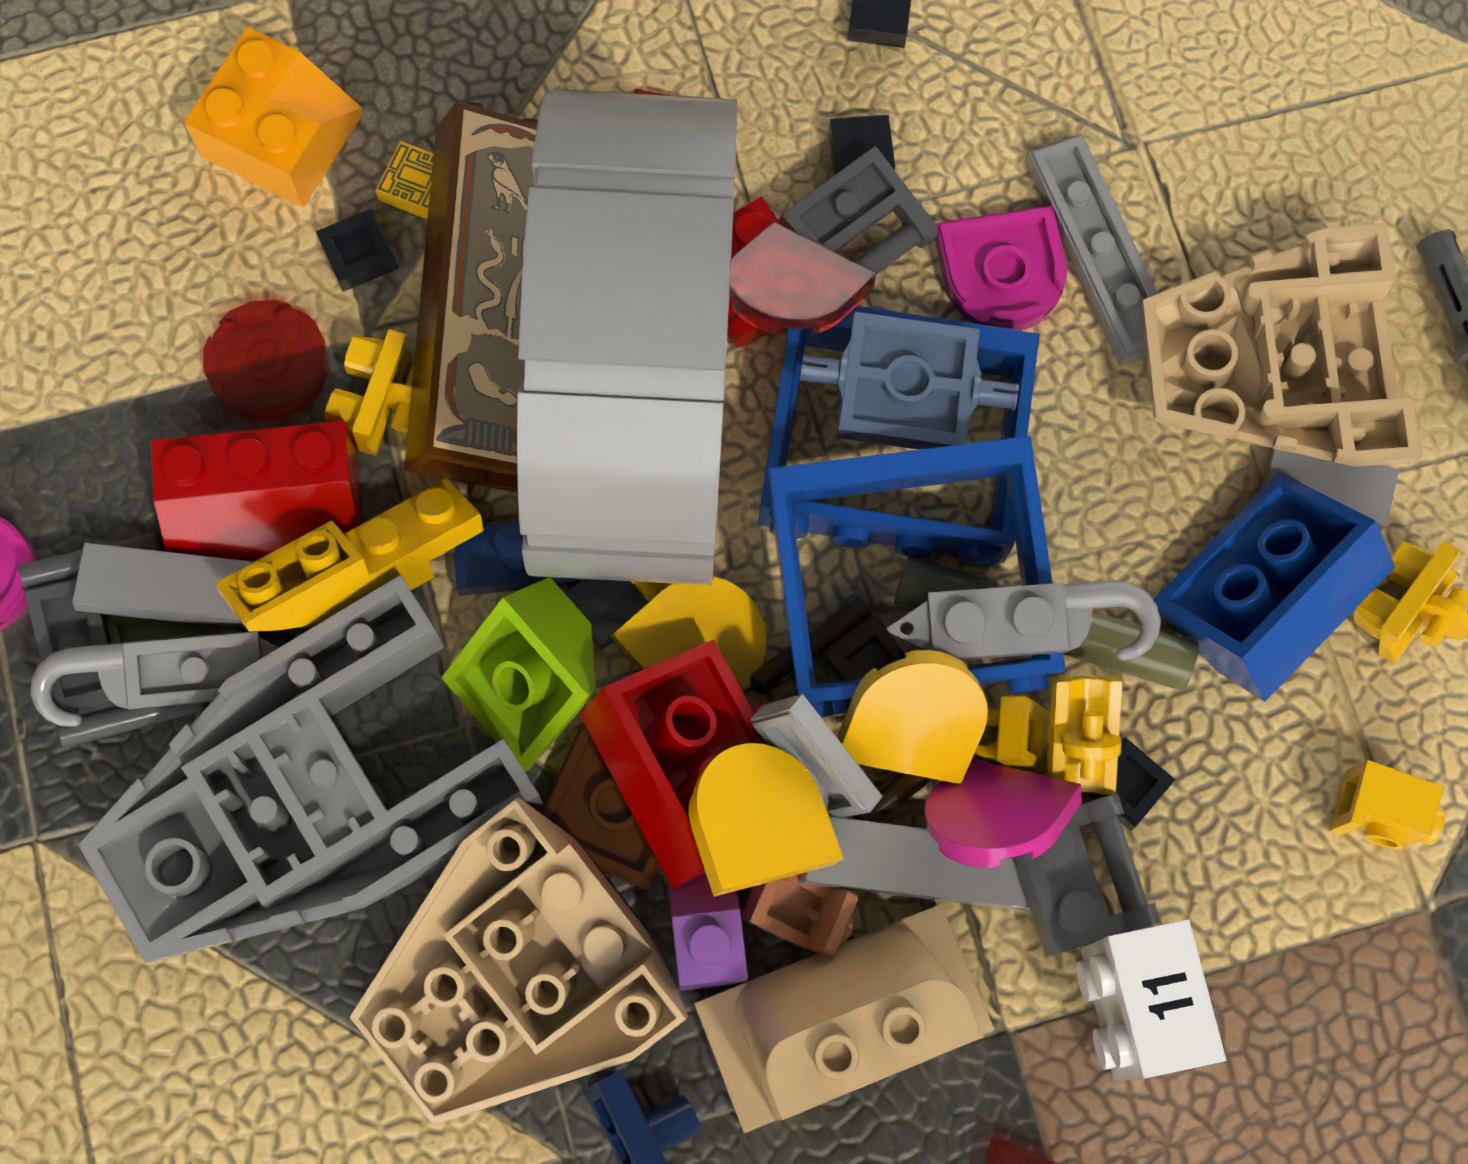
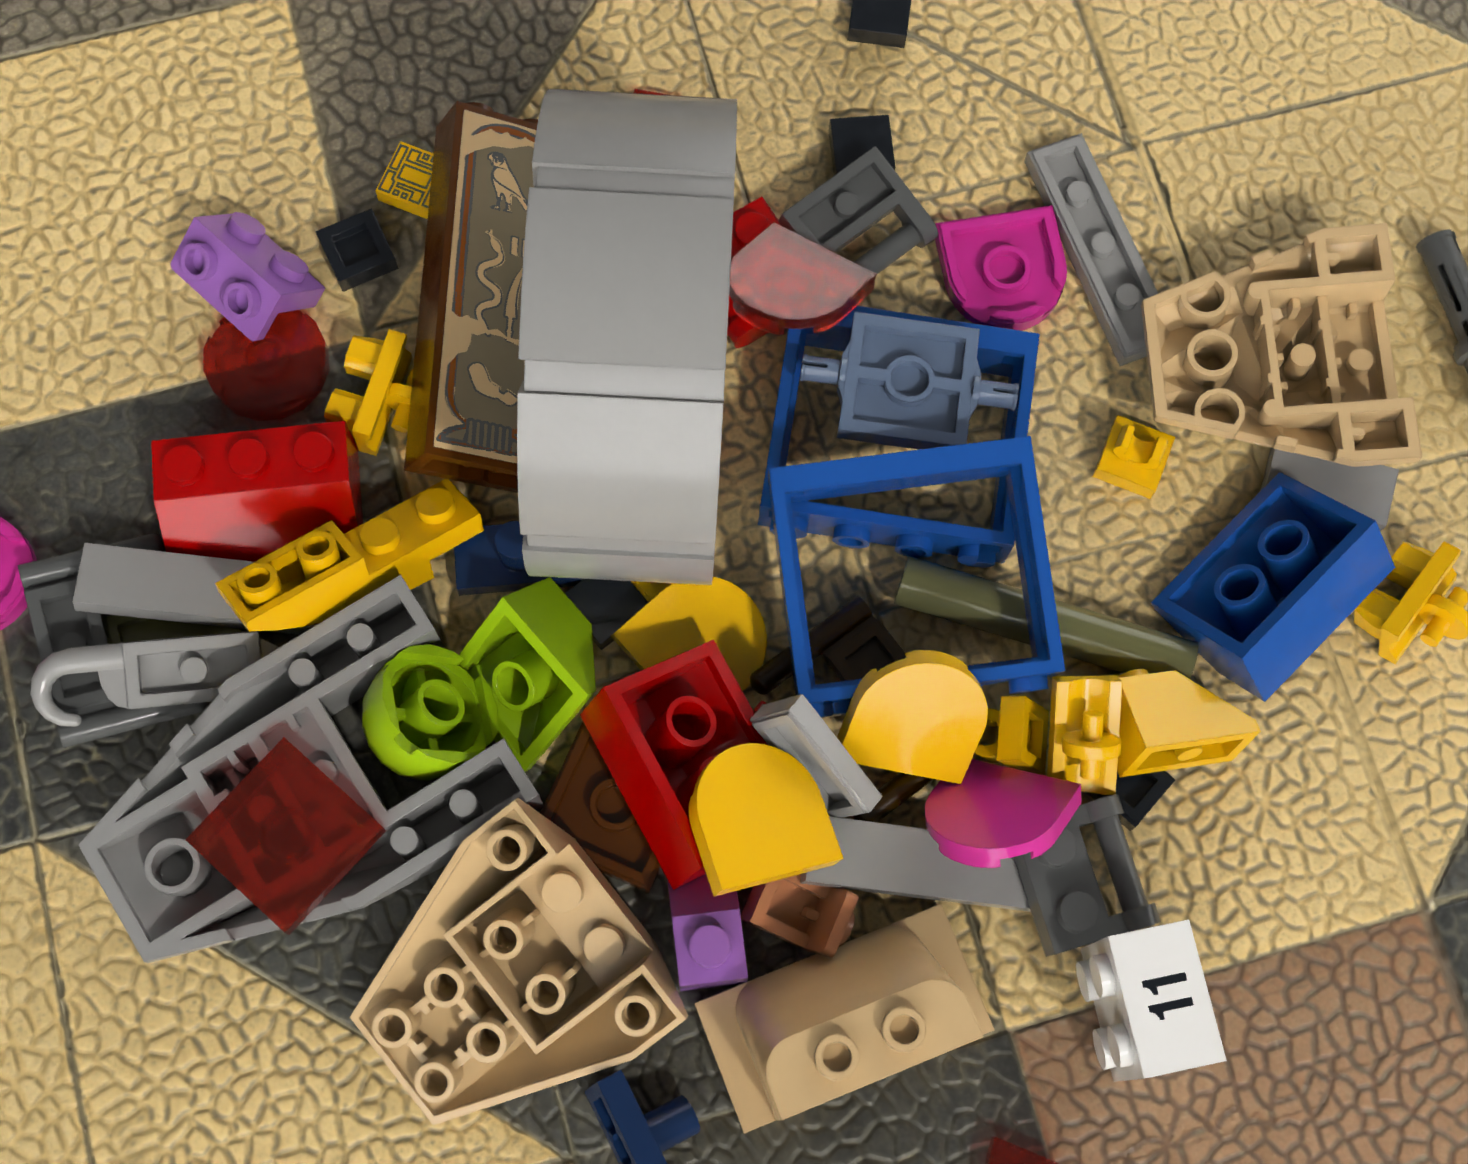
(244, 272): none -> medium lavender bracket
(272, 118): light orange slope -> none
(286, 836): none -> clear red tile
(427, 713): none -> lime cylinder
(1024, 619): light grey plate -> none
(1133, 457): none -> yellow tile
(1176, 724): none -> yellow slope
(1389, 806): yellow brick -> none

